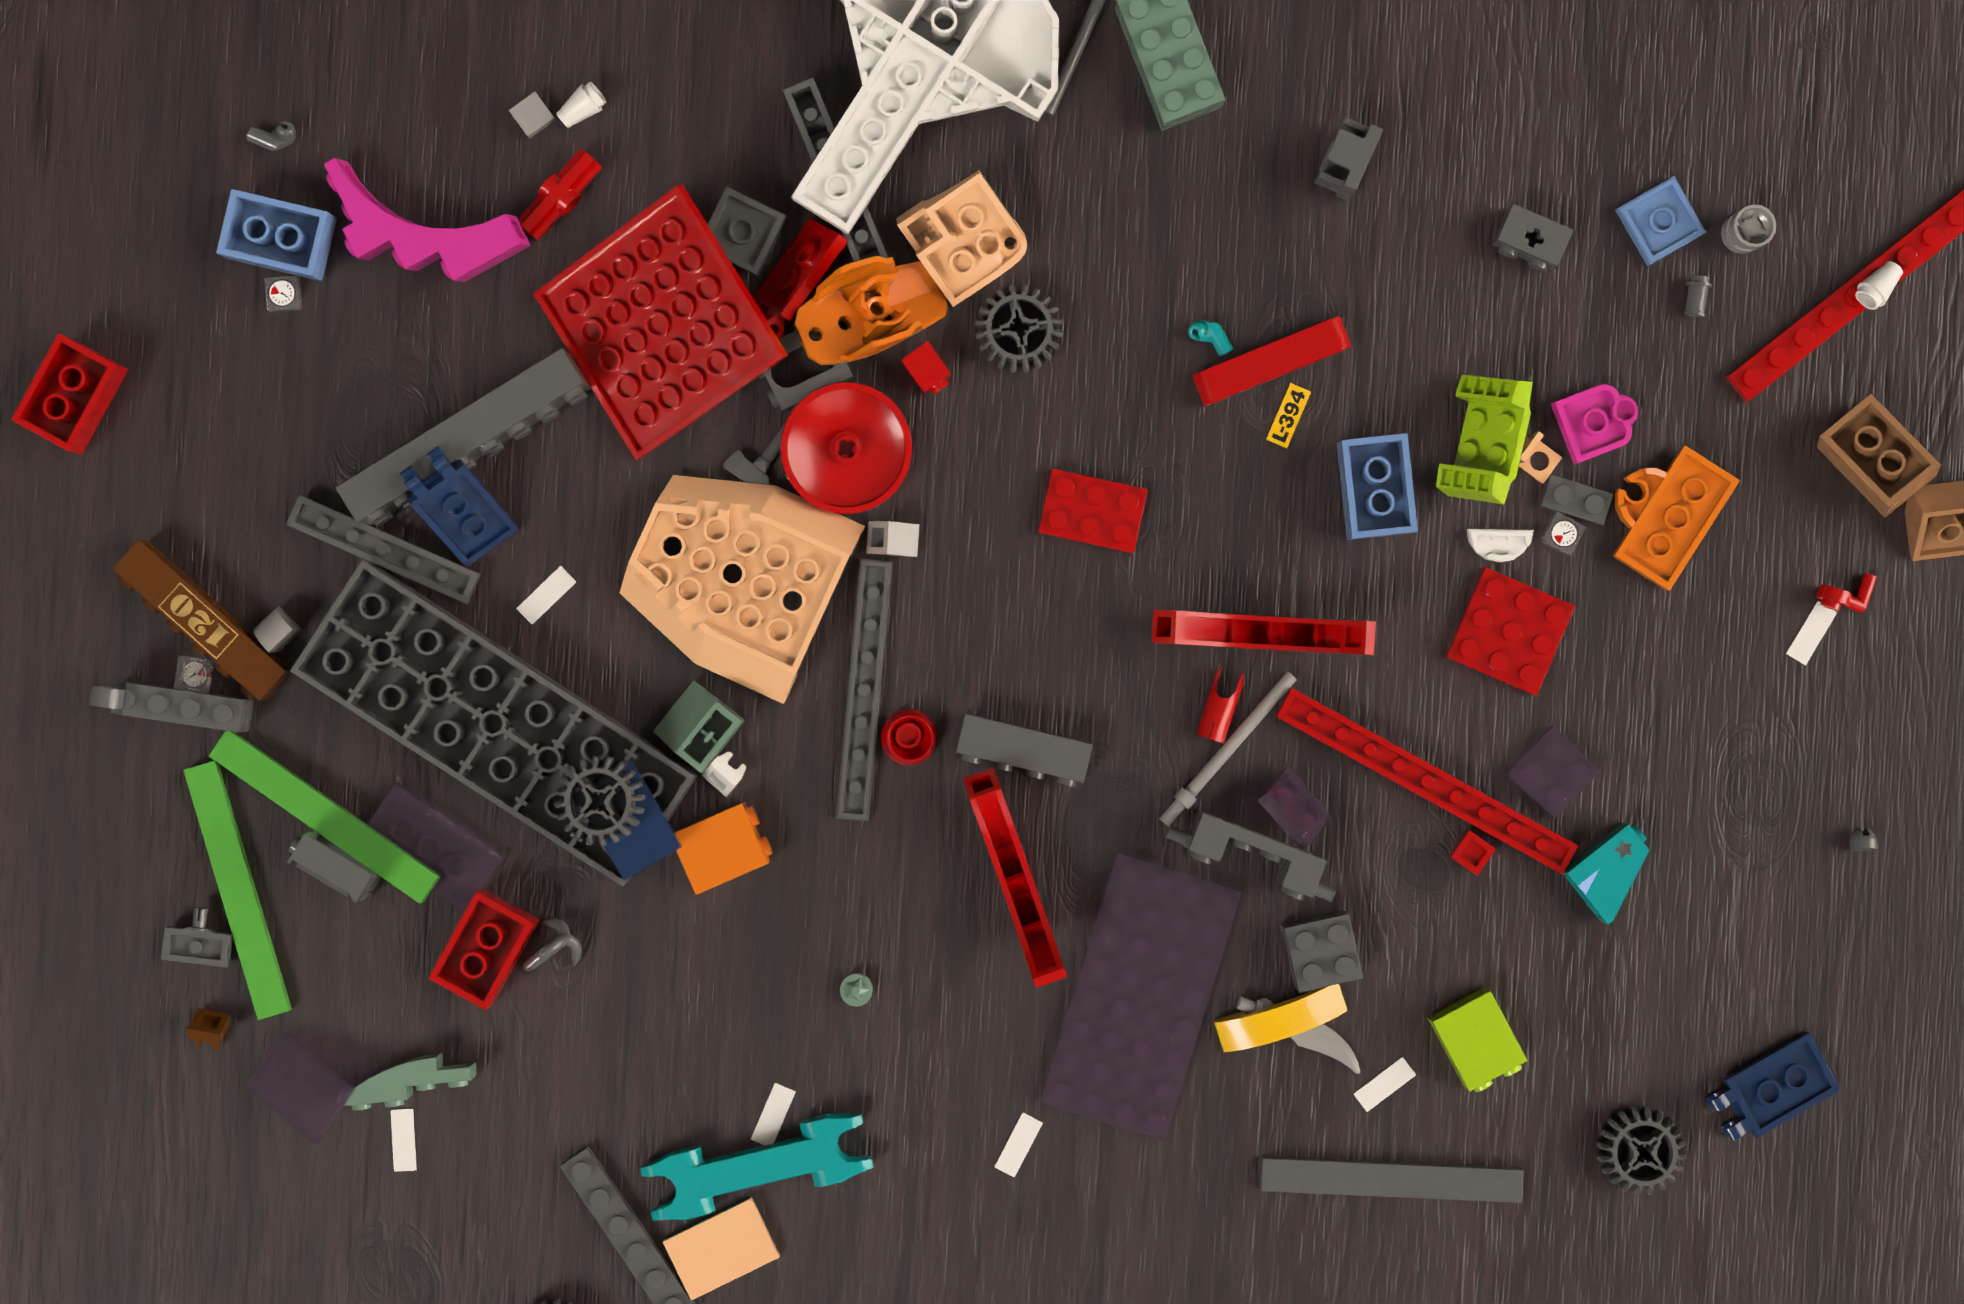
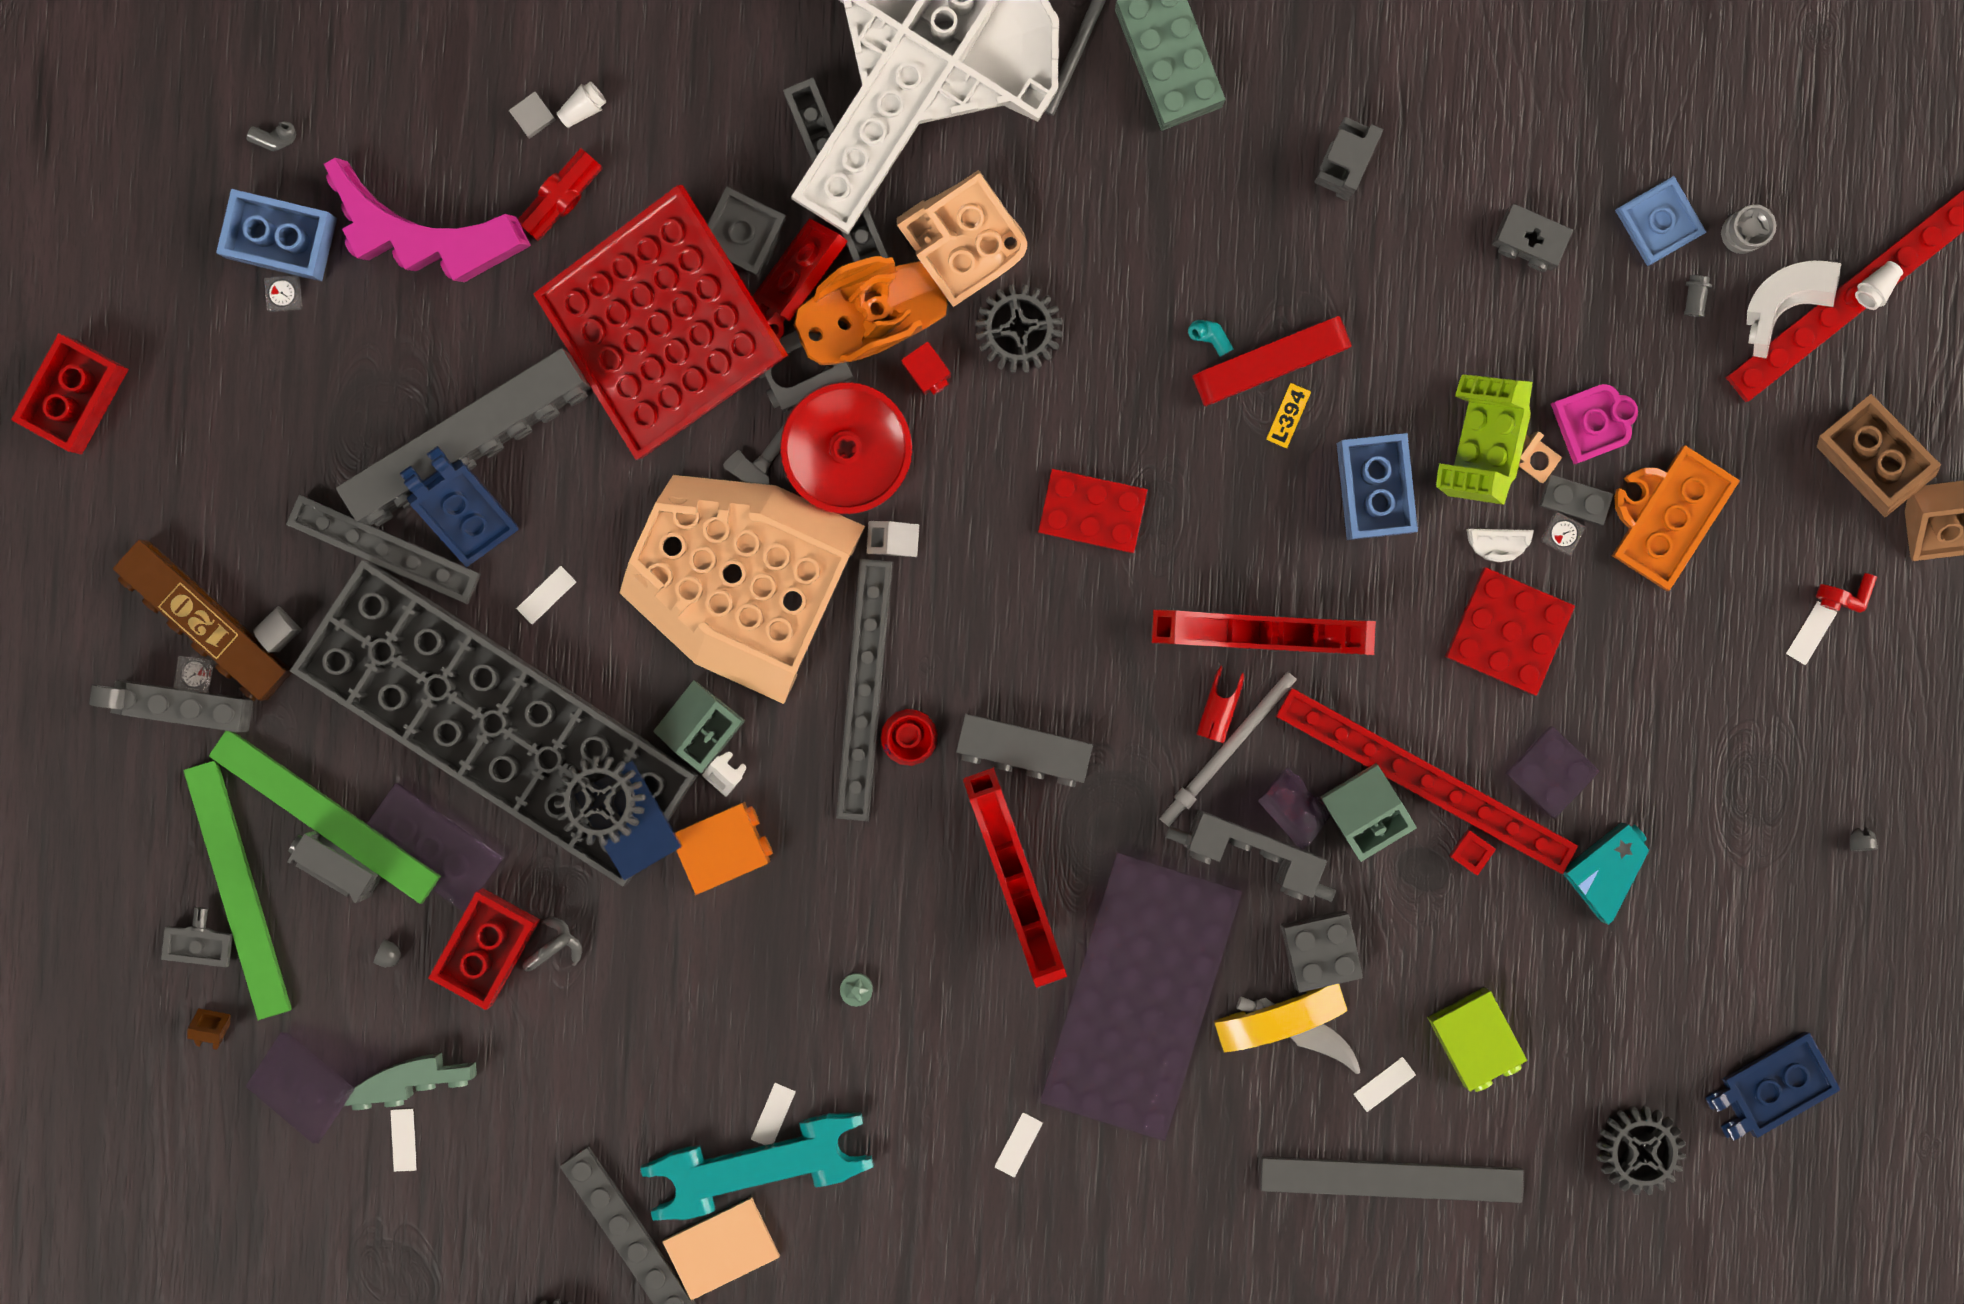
(387, 955): none -> dark grey hinge
(1368, 812): none -> sand green slope
(1794, 285): none -> white arch

